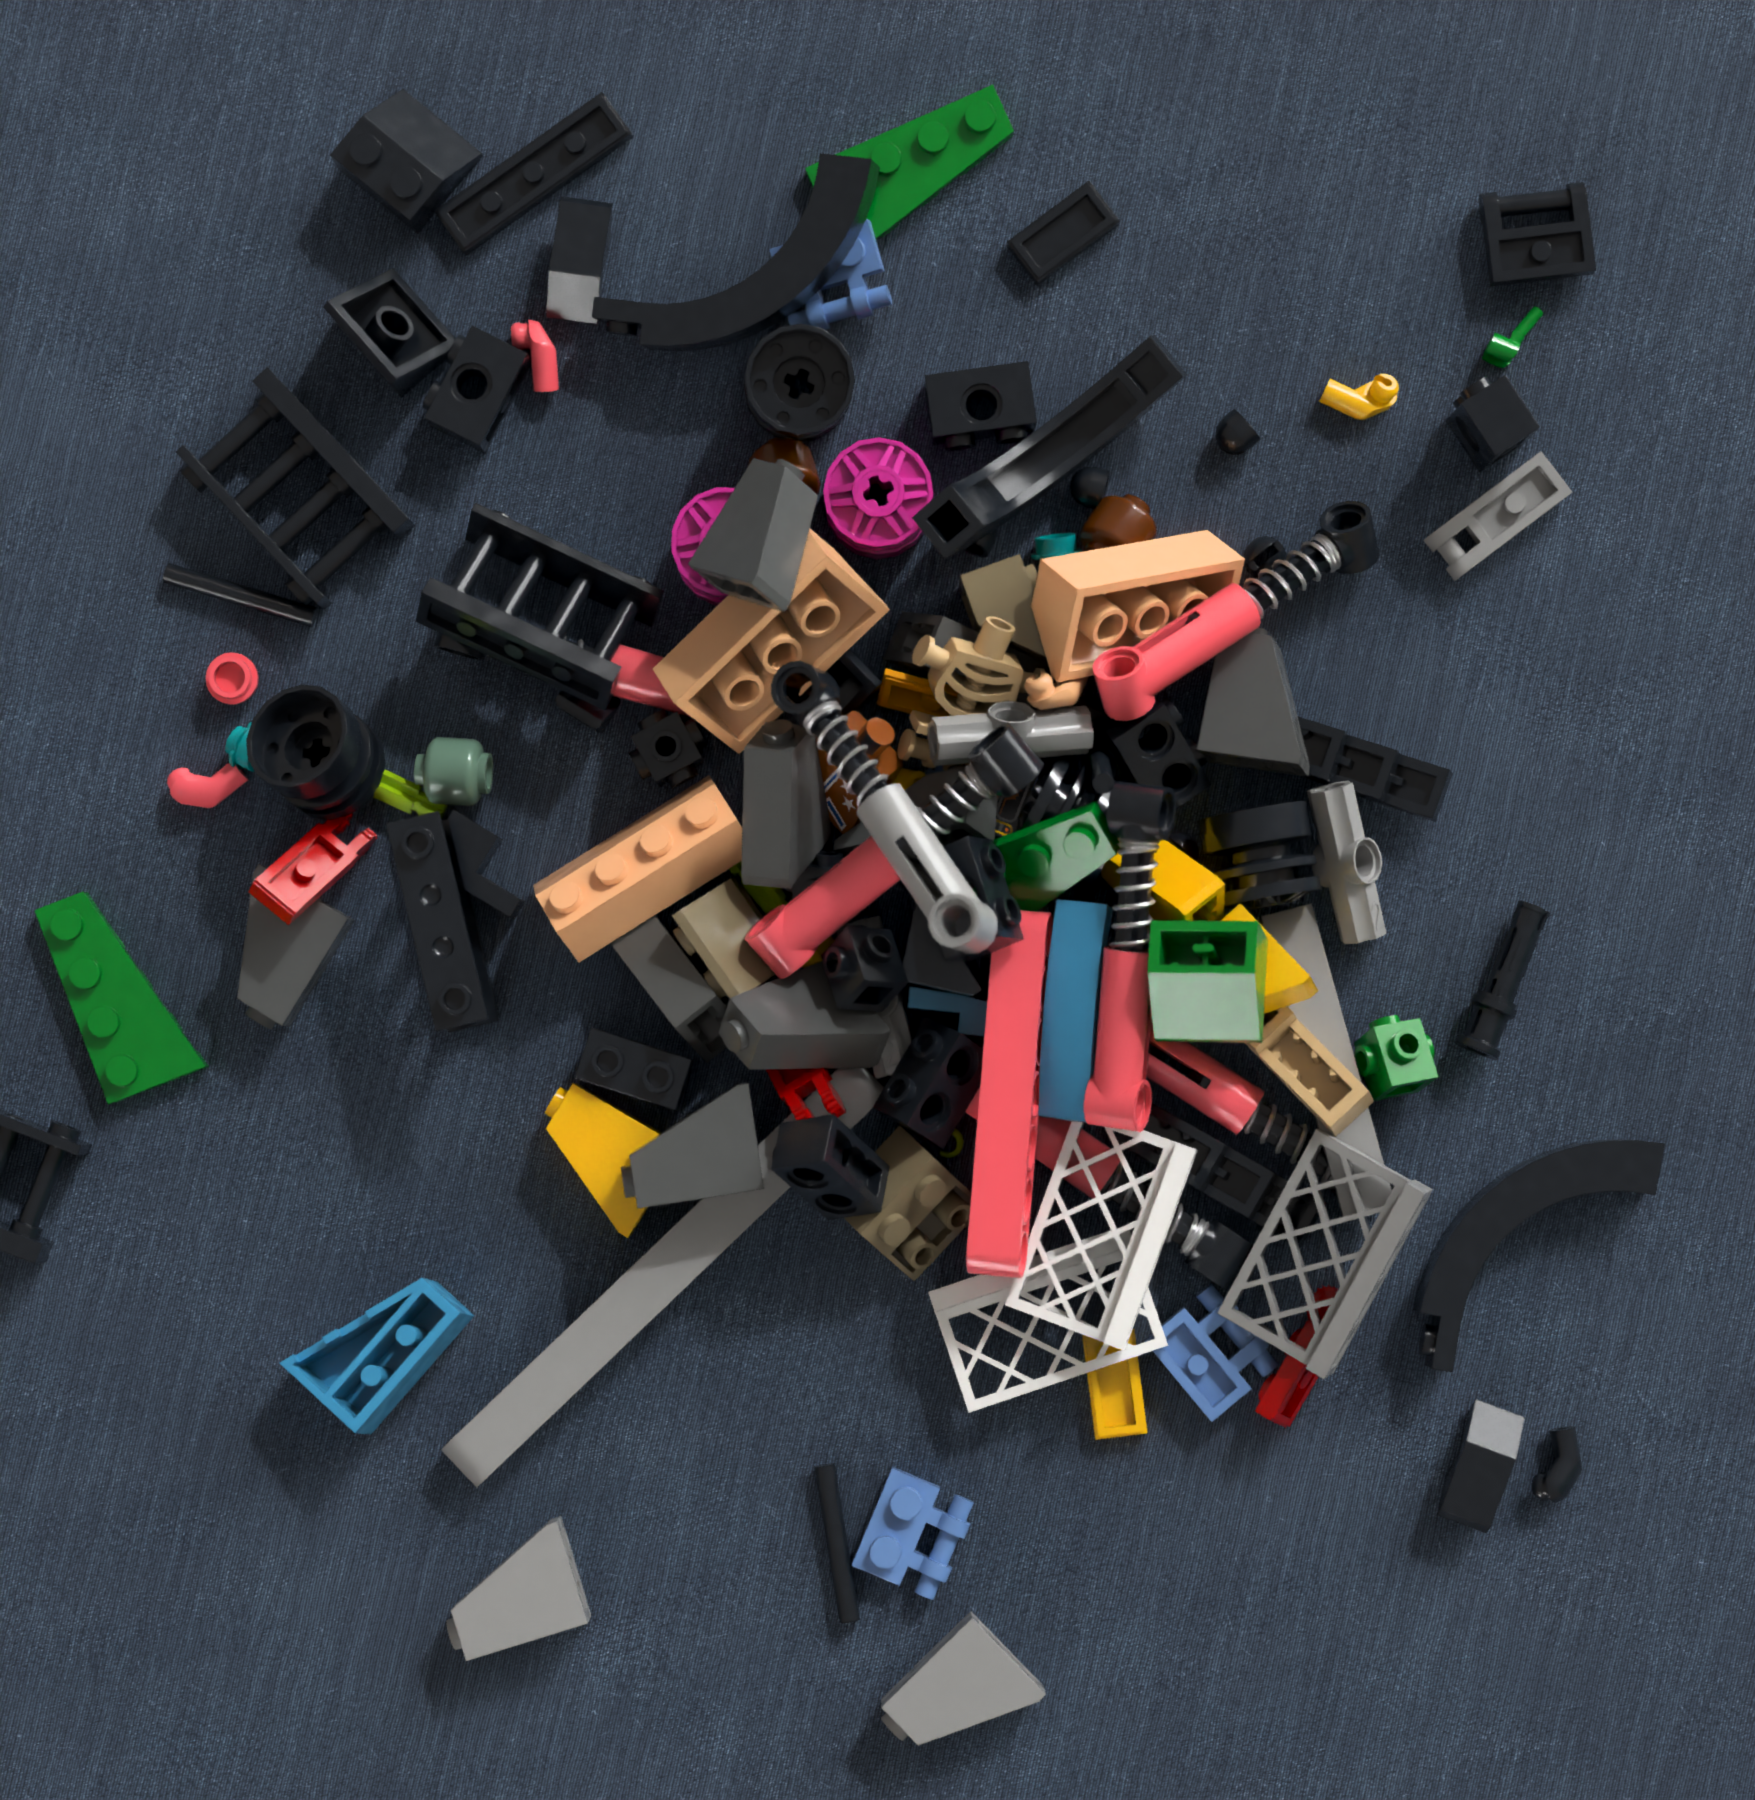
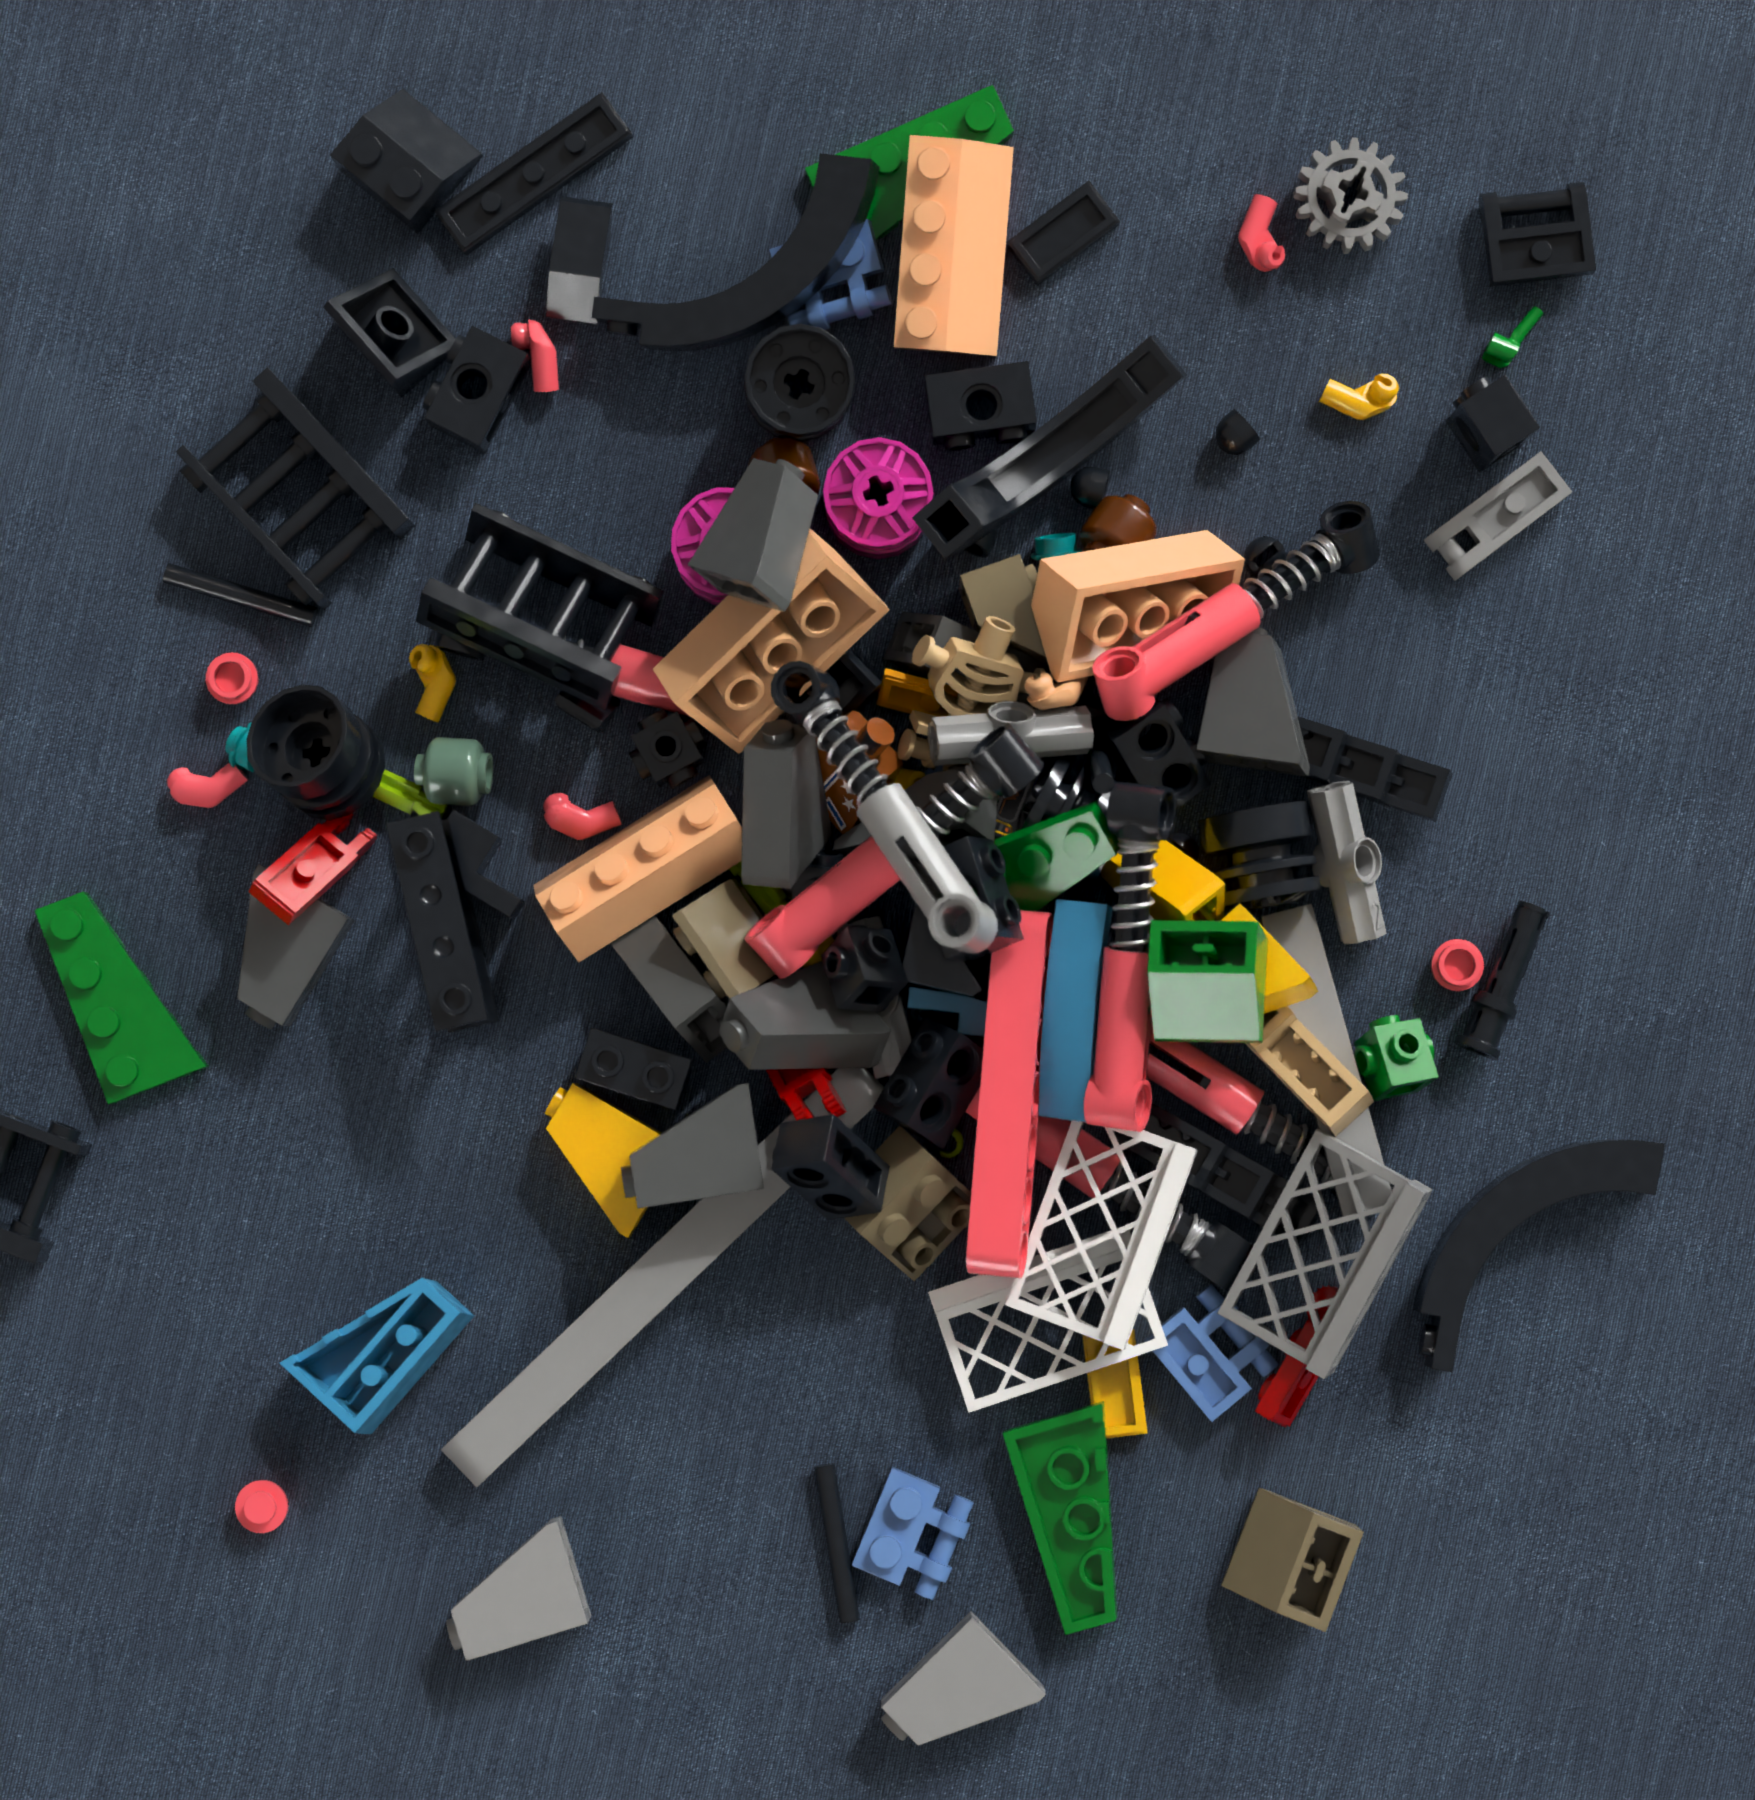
(261, 1506): none -> coral plate
(436, 677): none -> yellow arm
(577, 822): none -> coral arm
(953, 245): none -> light nougat slope
(1067, 1500): none -> green wing
(1257, 239): none -> coral arm
(1292, 1558): none -> dark tan slope
(1332, 188): none -> light grey gear
(1457, 965): none -> coral plate
(1482, 1466): black slope -> none
(1563, 1471): black arm -> none

